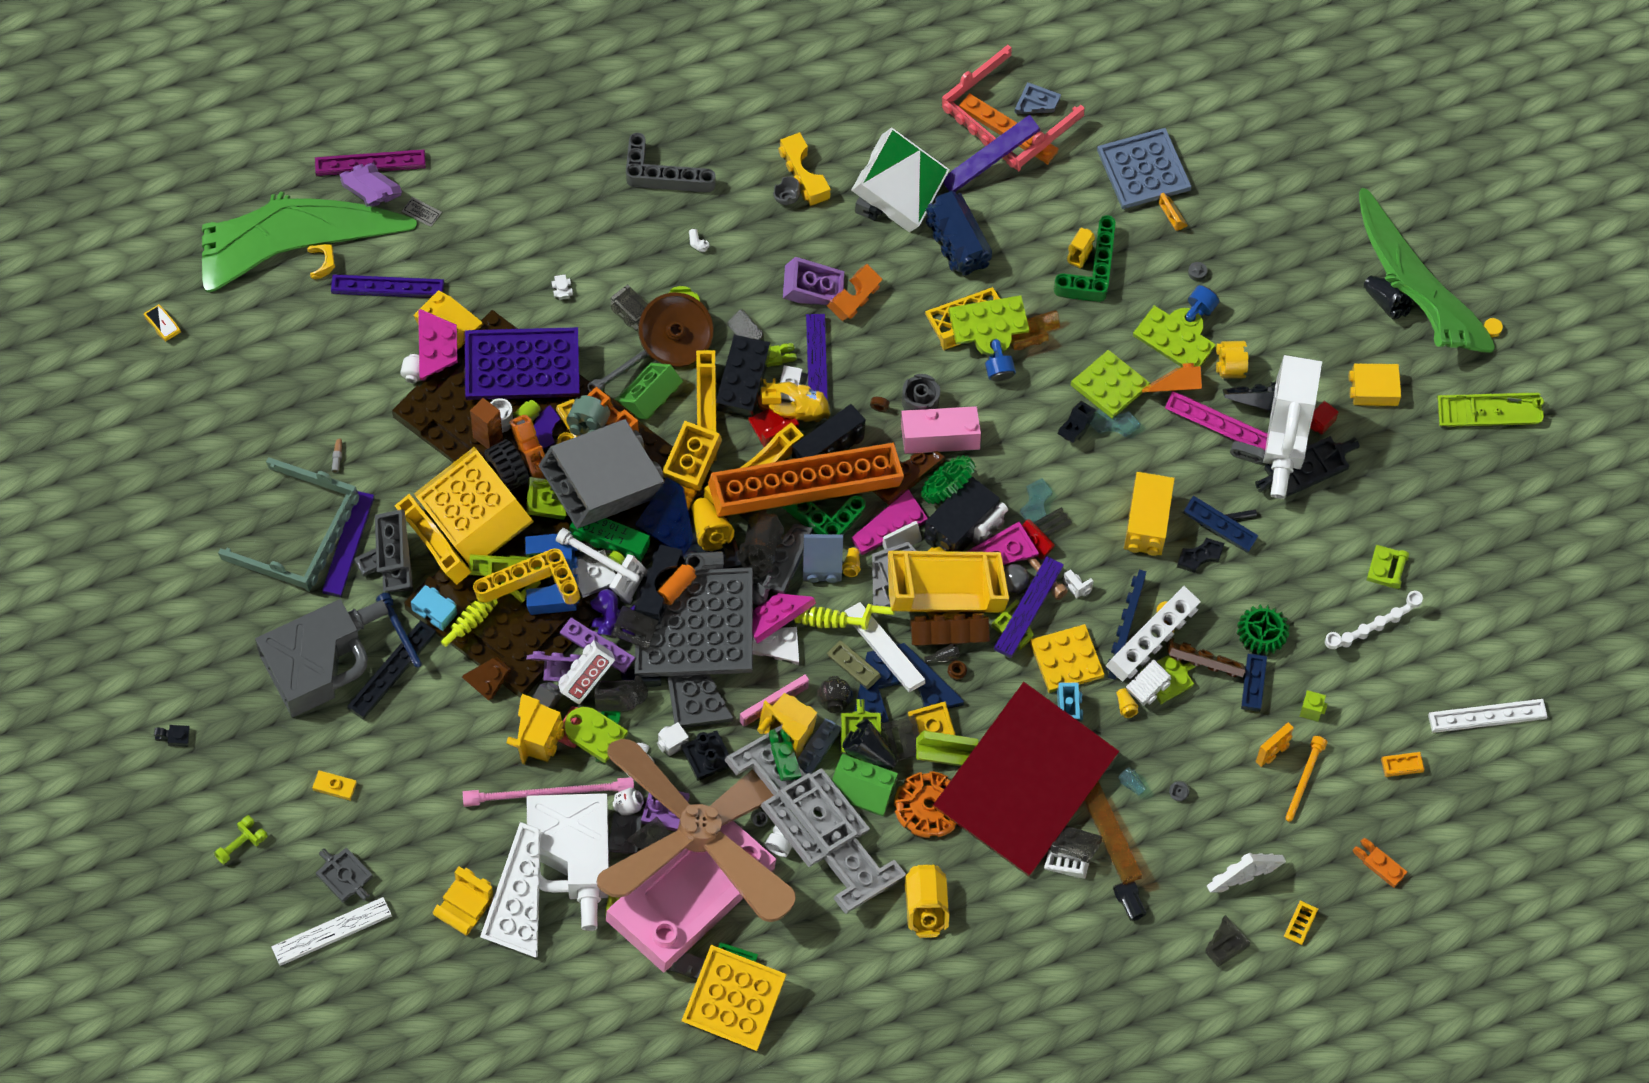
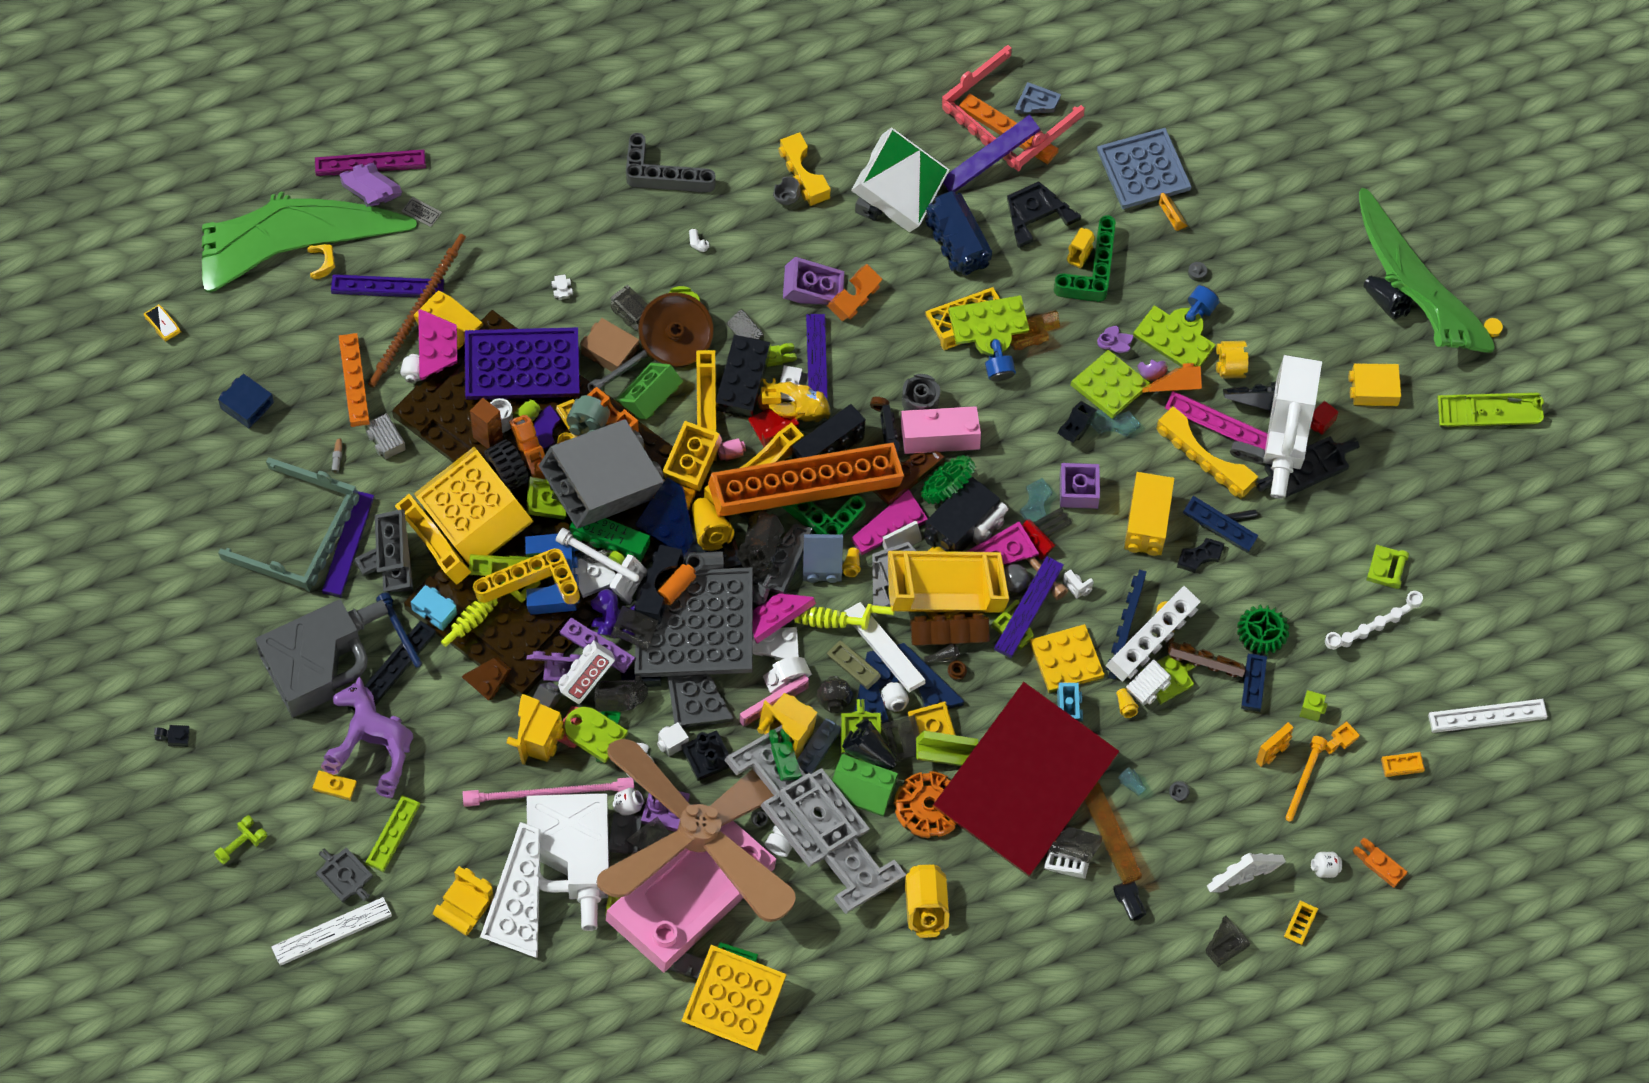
(245, 400): none -> dark blue brick
(354, 380): none -> orange plate
(371, 728): none -> medium lavender animal
(382, 366): none -> dark orange hose
(385, 436): none -> light grey brick
(393, 833): none -> lime tile
(609, 345): none -> medium nougat brick
(731, 449): none -> bright pink brick
(785, 672): none -> white brick
(889, 433): none -> black hinge
(895, 697): none -> white head
(1032, 205): none -> black wing
(1079, 485): none -> medium lavender brick
(1114, 340): none -> medium lavender plate
(1153, 371): none -> medium lavender hair
(1235, 477): none -> yellow arch
(1326, 864): none -> white head
(1343, 736): none -> light orange plate

